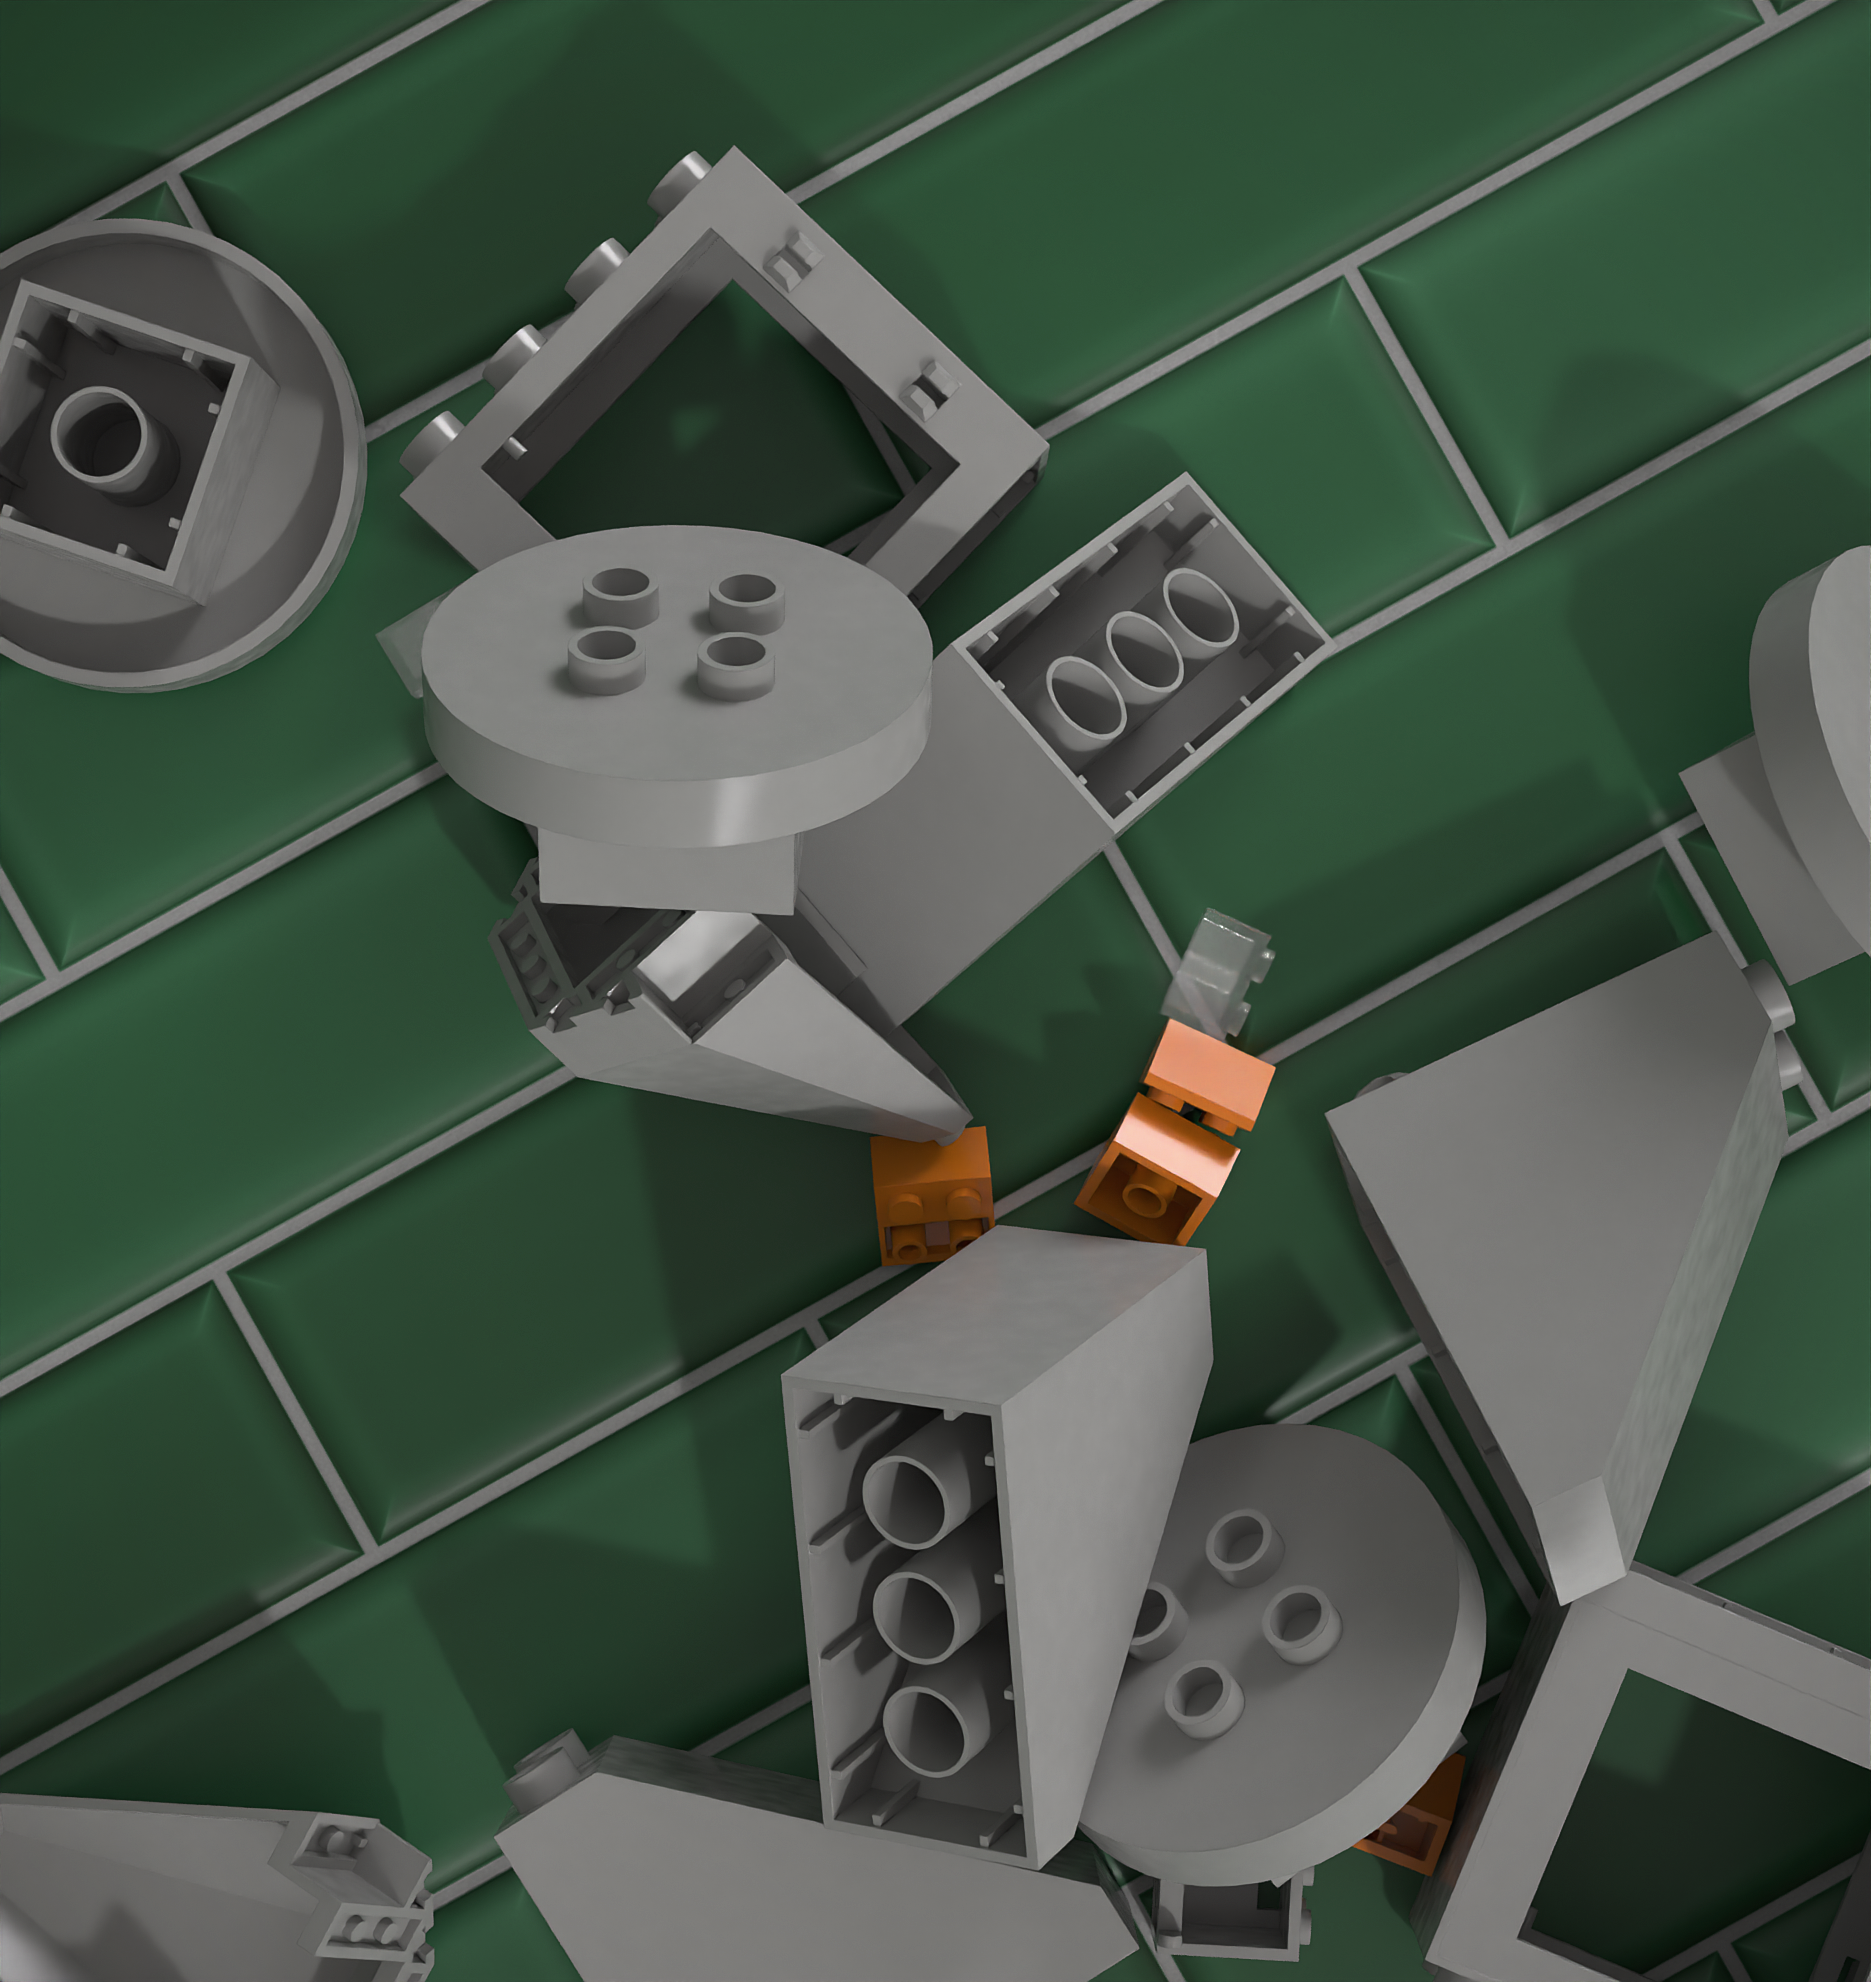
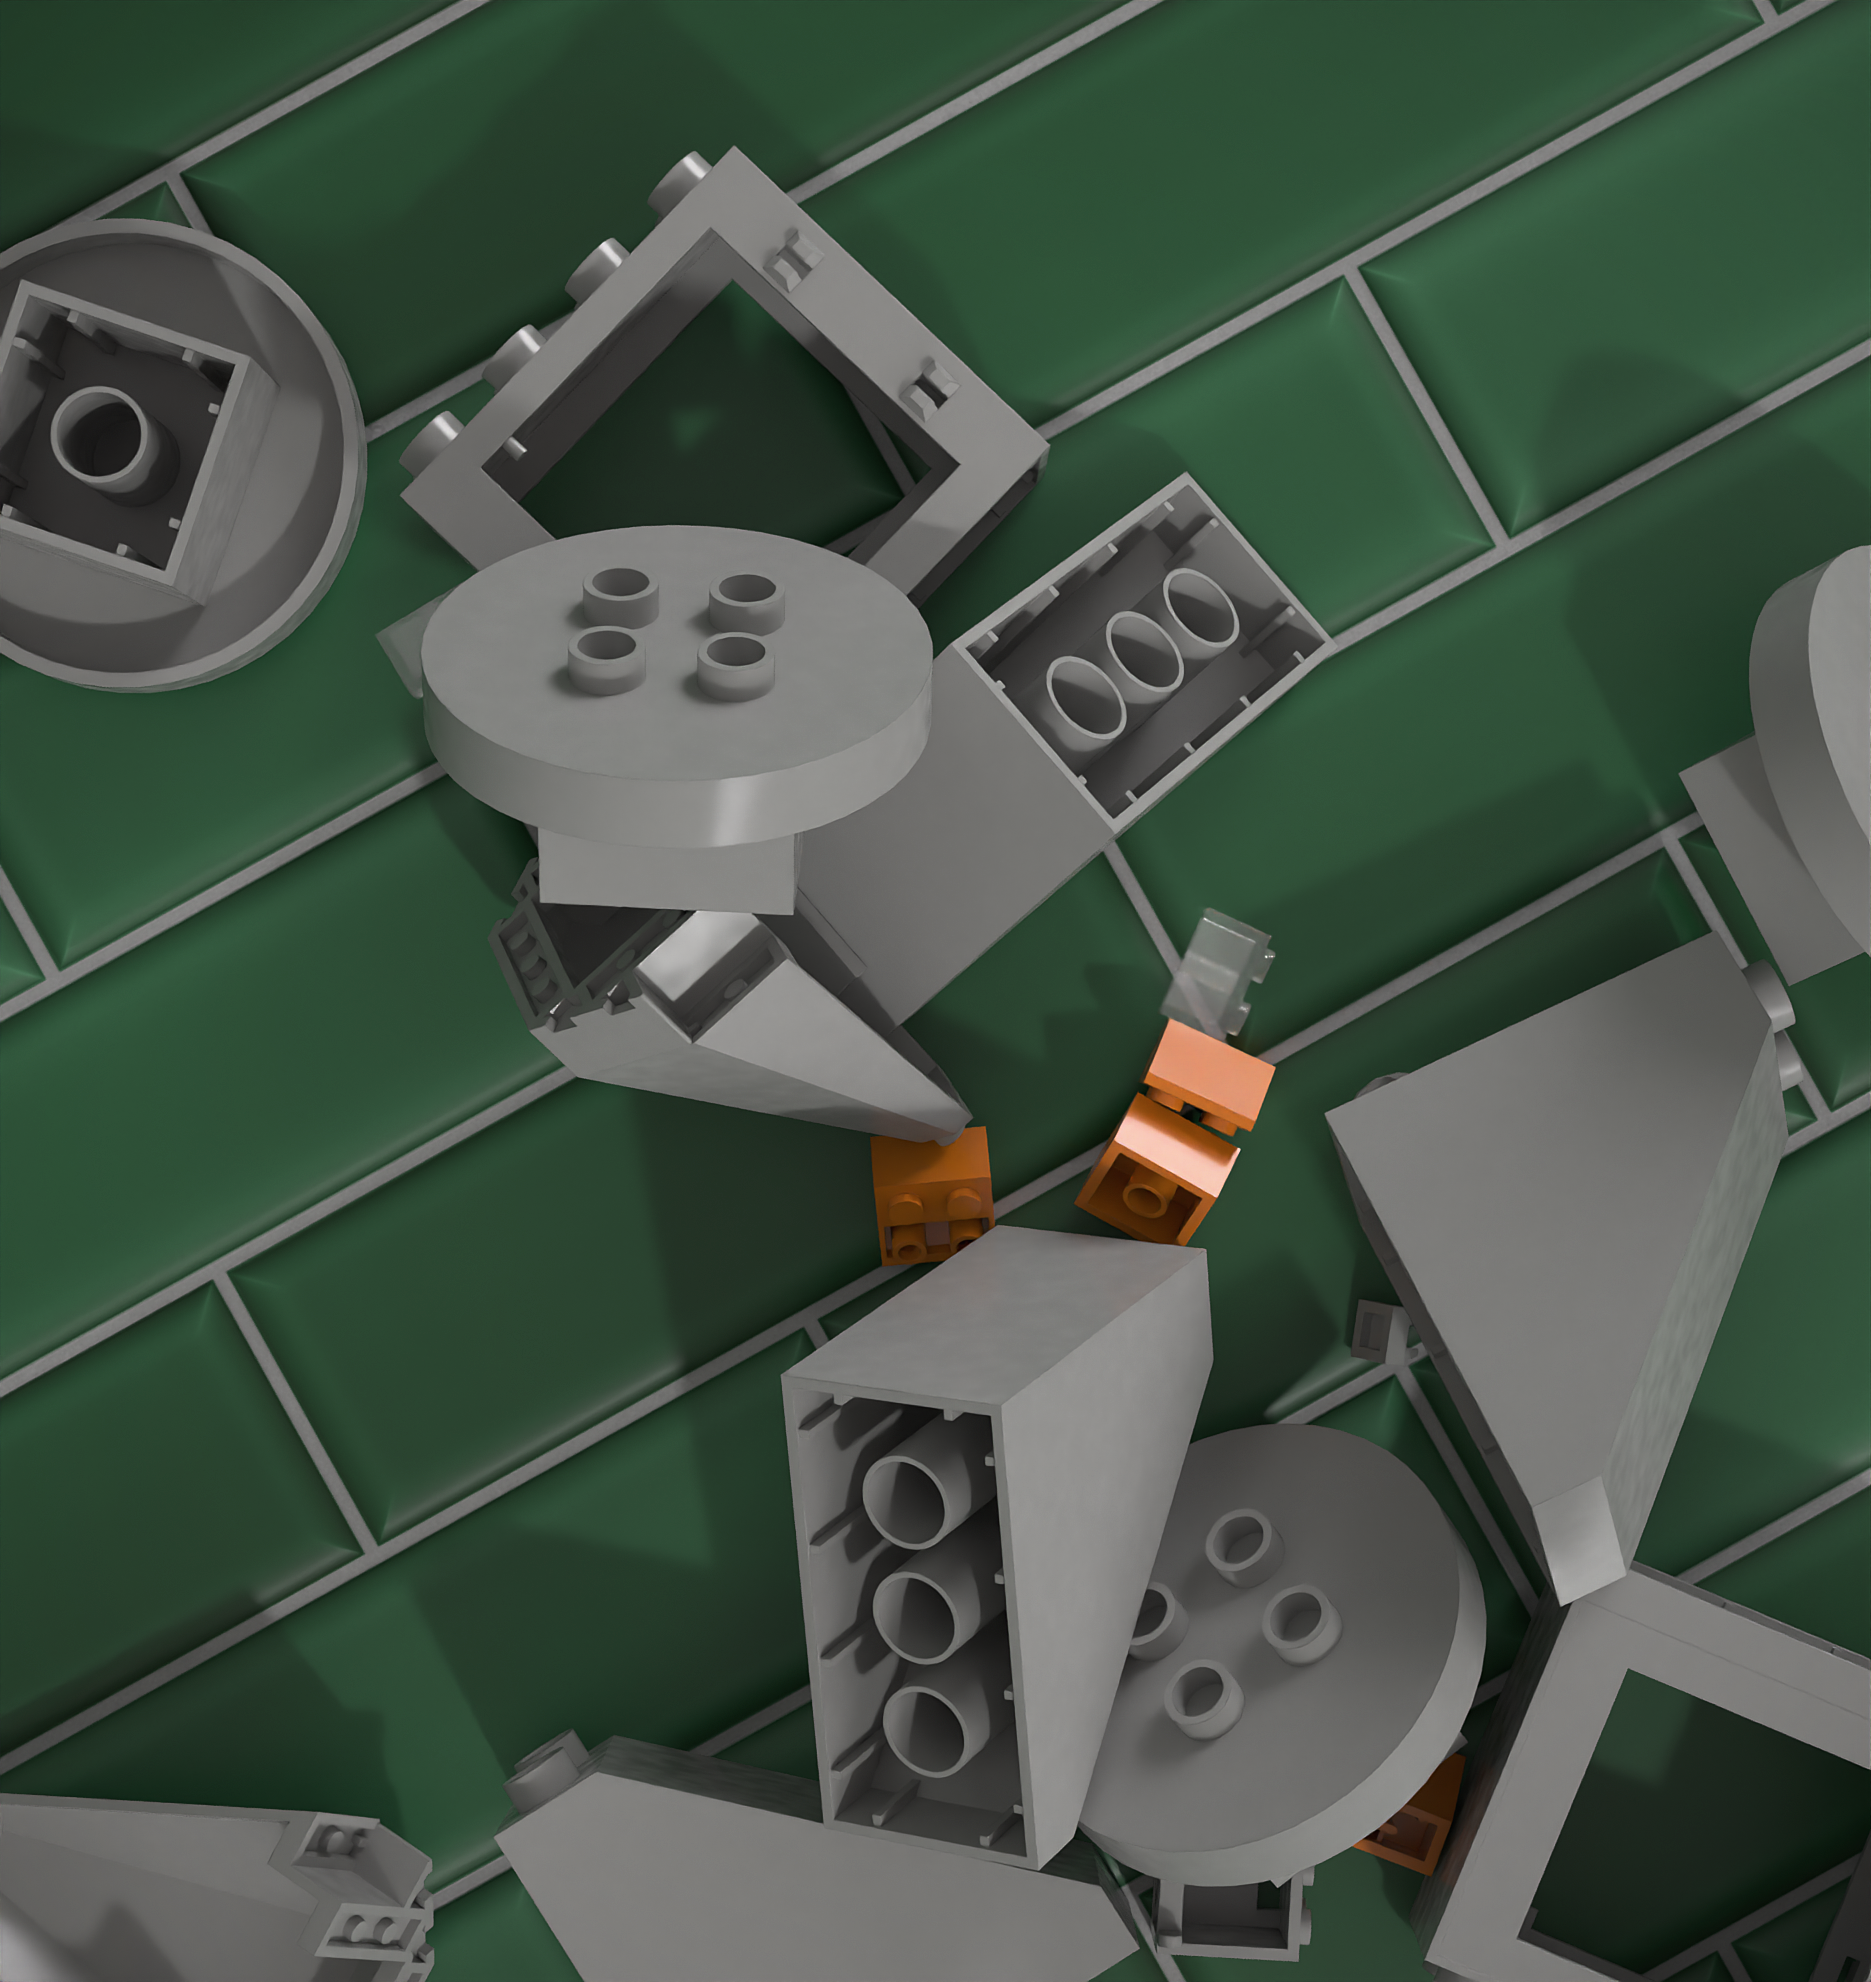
(1382, 1333): none -> light grey tile

